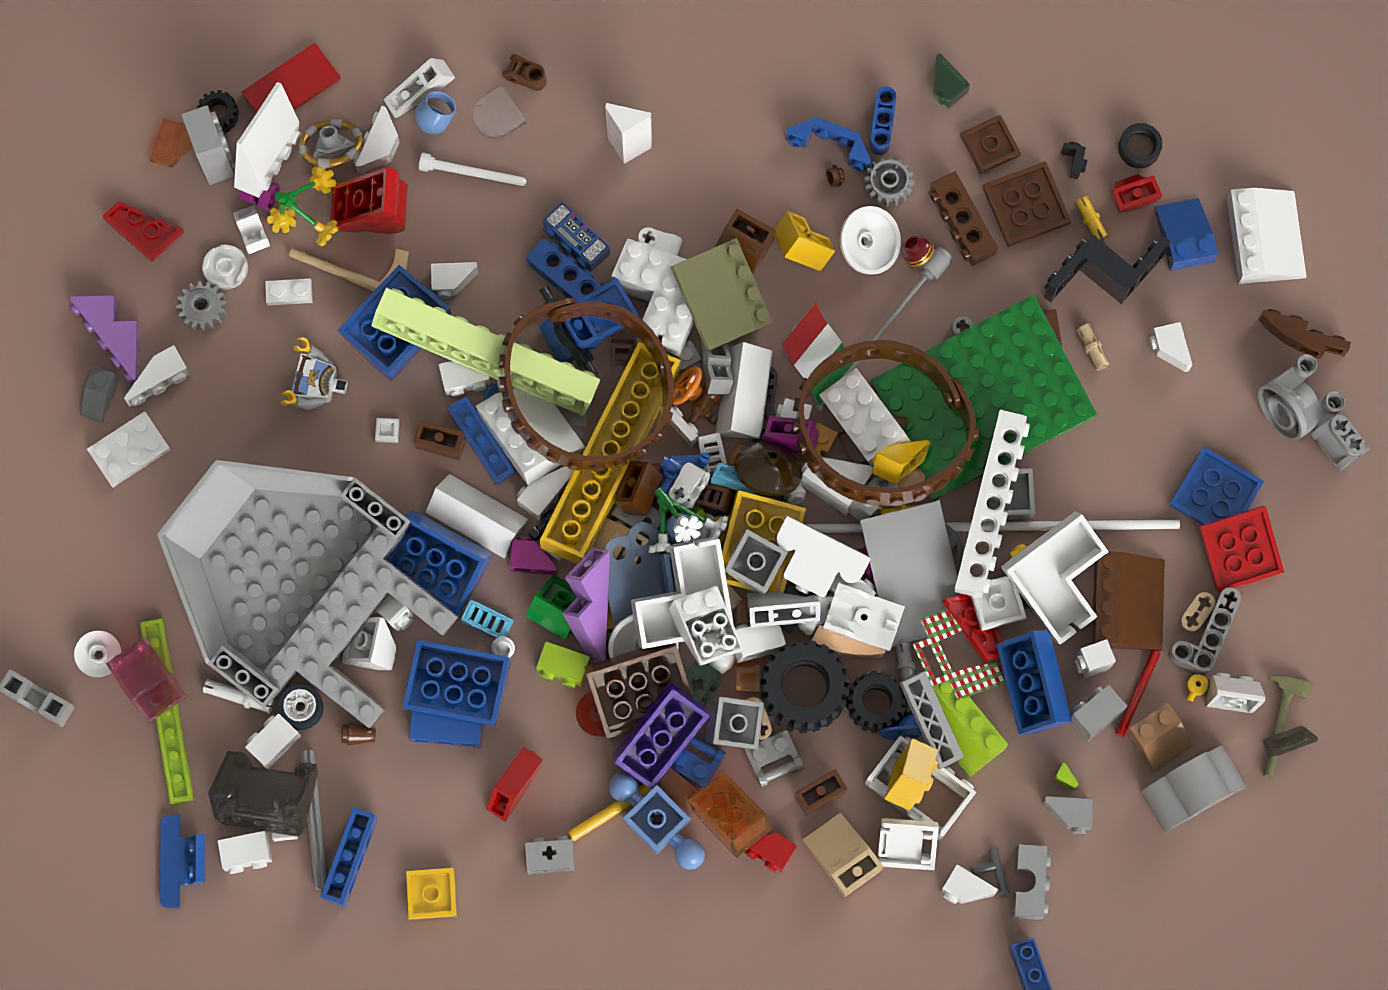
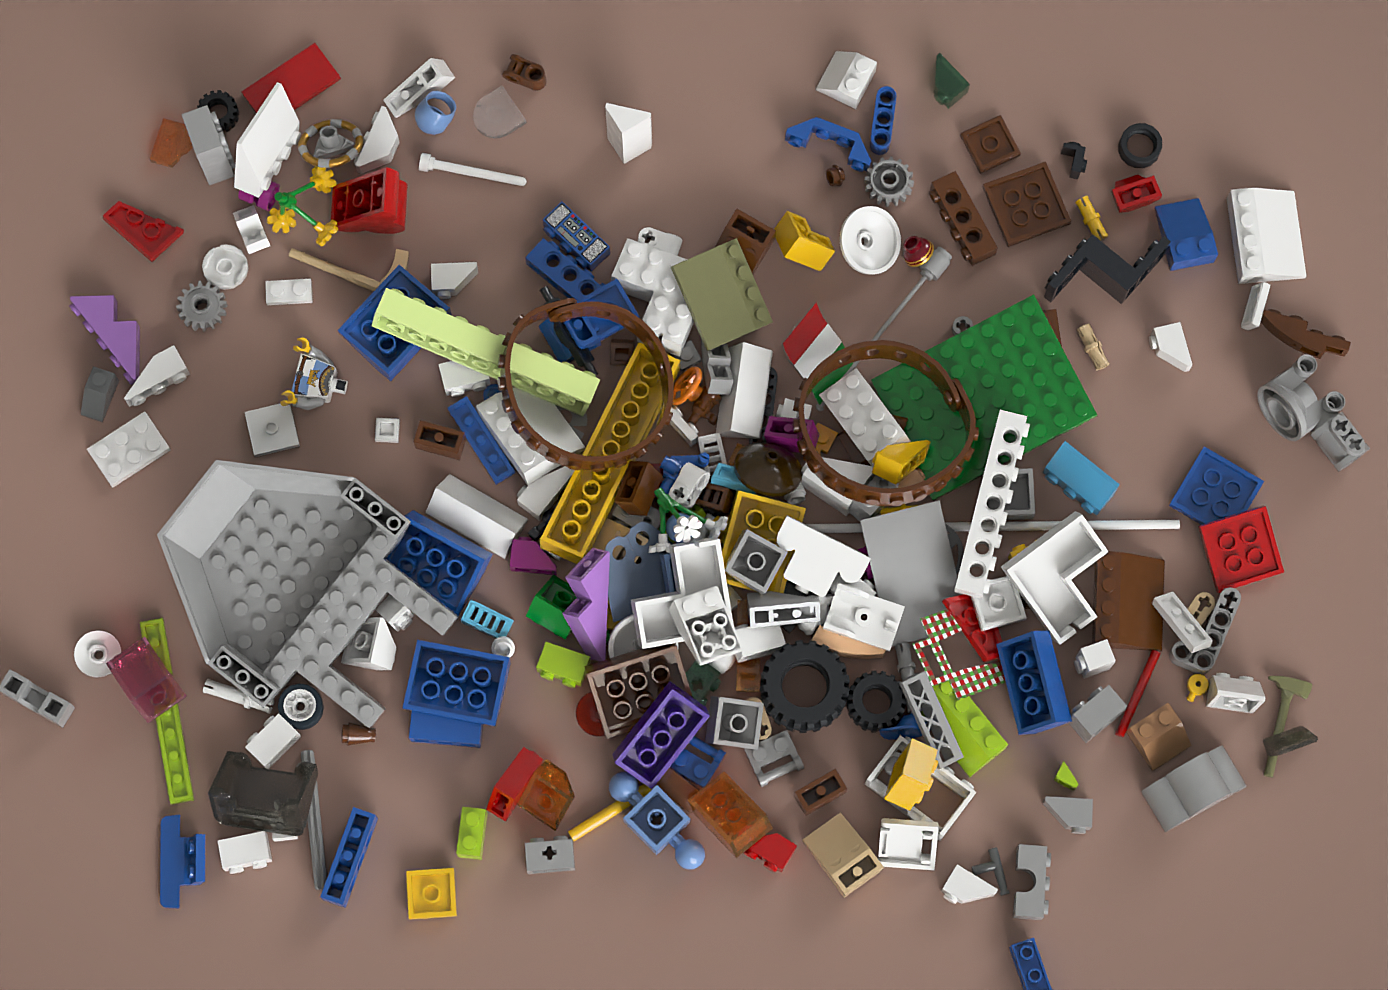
(272, 429): none -> white plate
(472, 833): none -> lime brick
(548, 795): none -> clear orange slope
(847, 77): none -> white slope
(1080, 479): none -> dark azure slope
(1182, 622): none -> white plate
(1255, 306): none -> white tile

